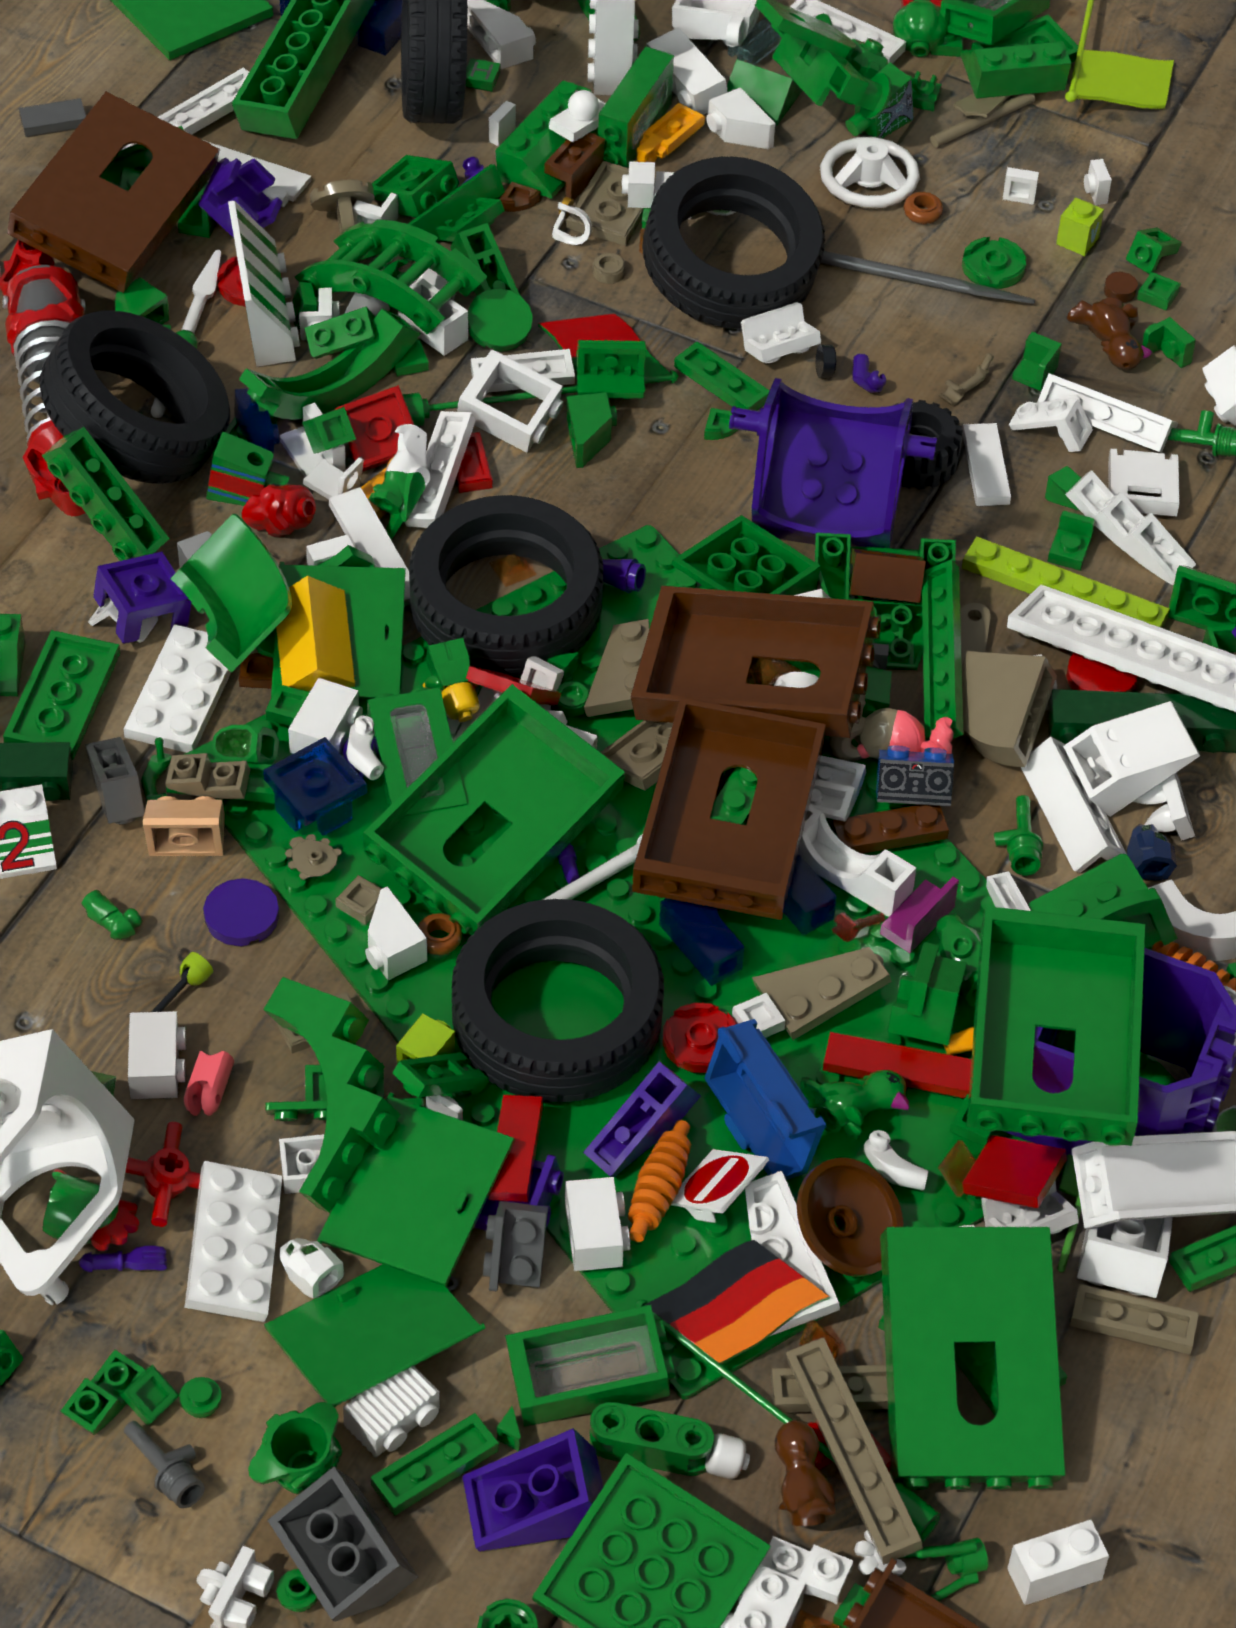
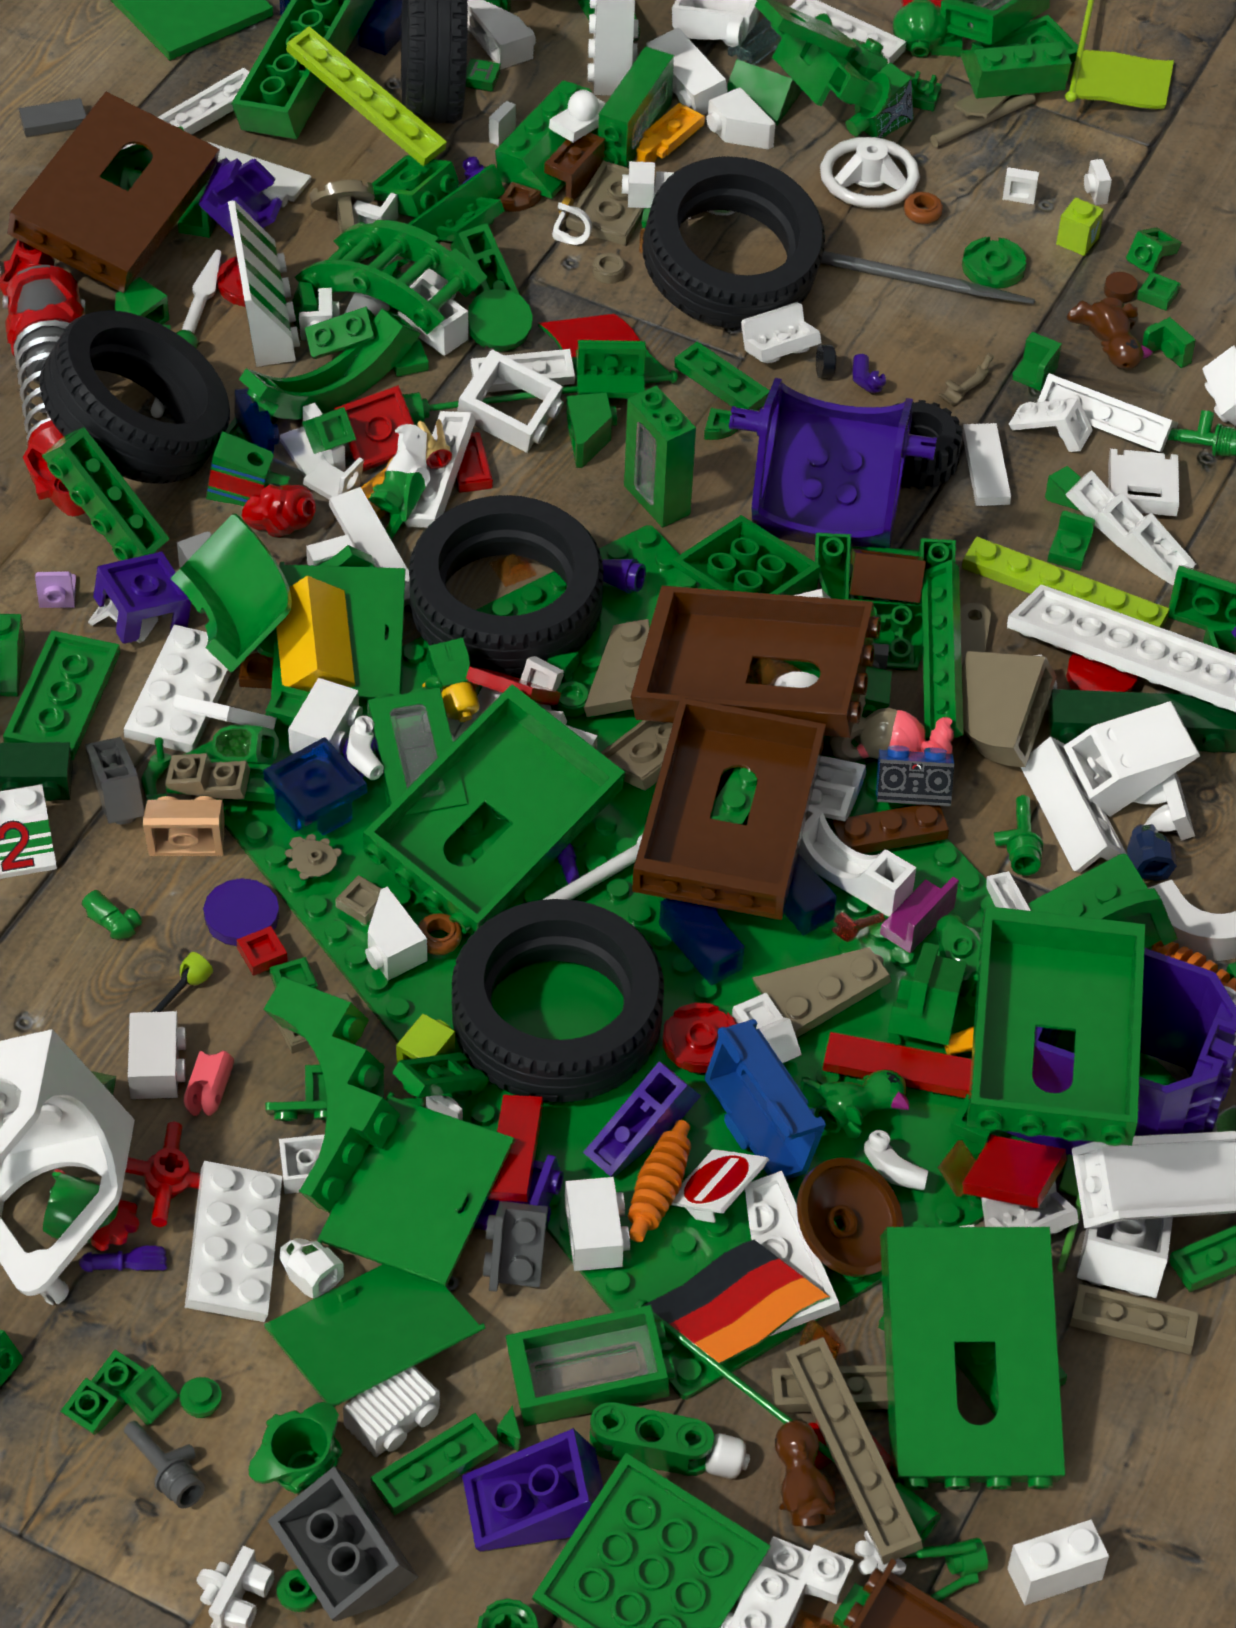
(56, 589): none -> lavender bracket
(222, 712): none -> white tile
(262, 950): none -> red plate
(295, 970): none -> green tile
(366, 96): none -> lime plate
(437, 452): none -> piece
(659, 456): none -> green piece
(782, 1039): none -> white tile

